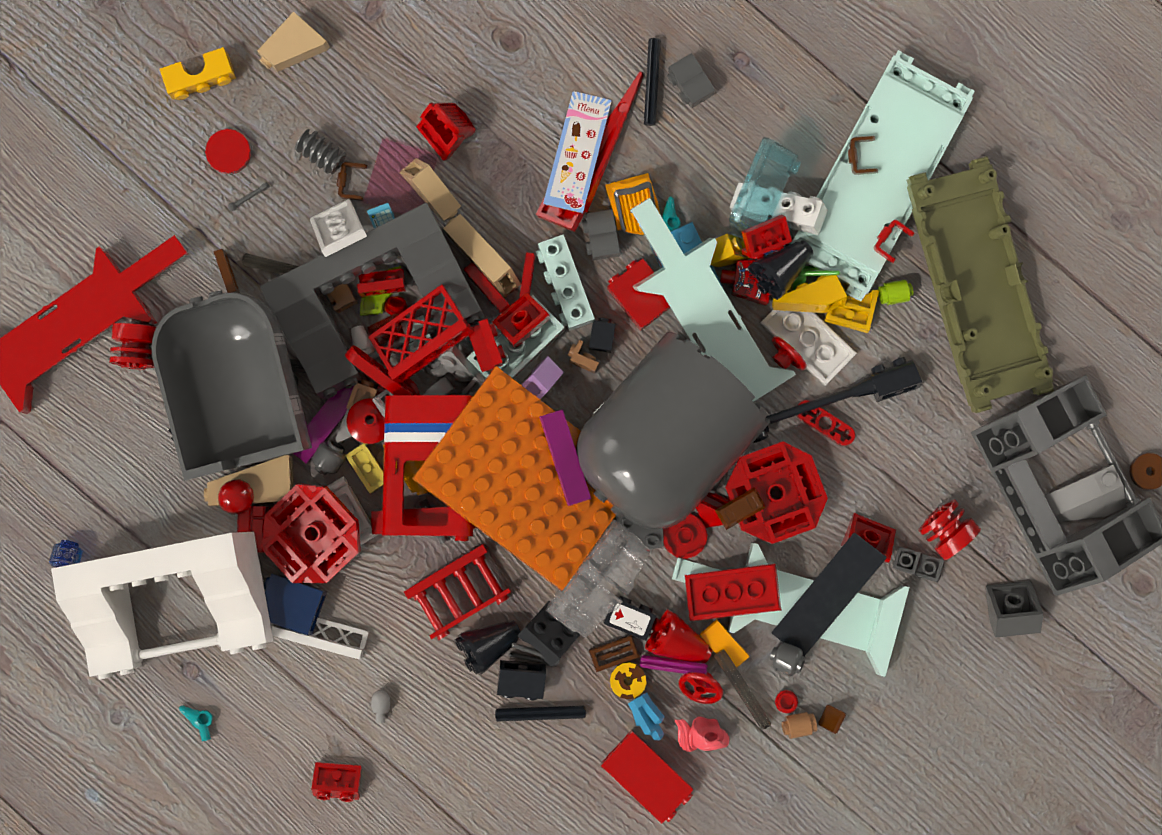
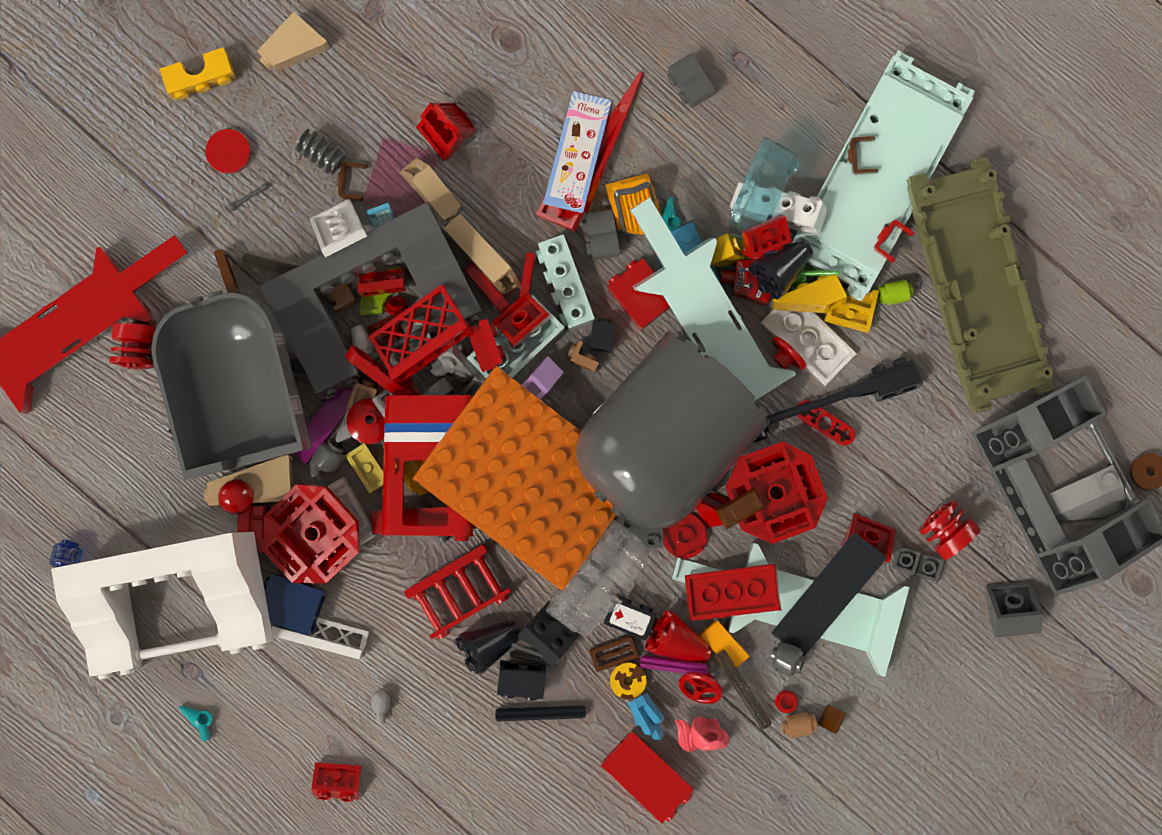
(565, 457): magenta tile -> none
(652, 81): black axle -> none

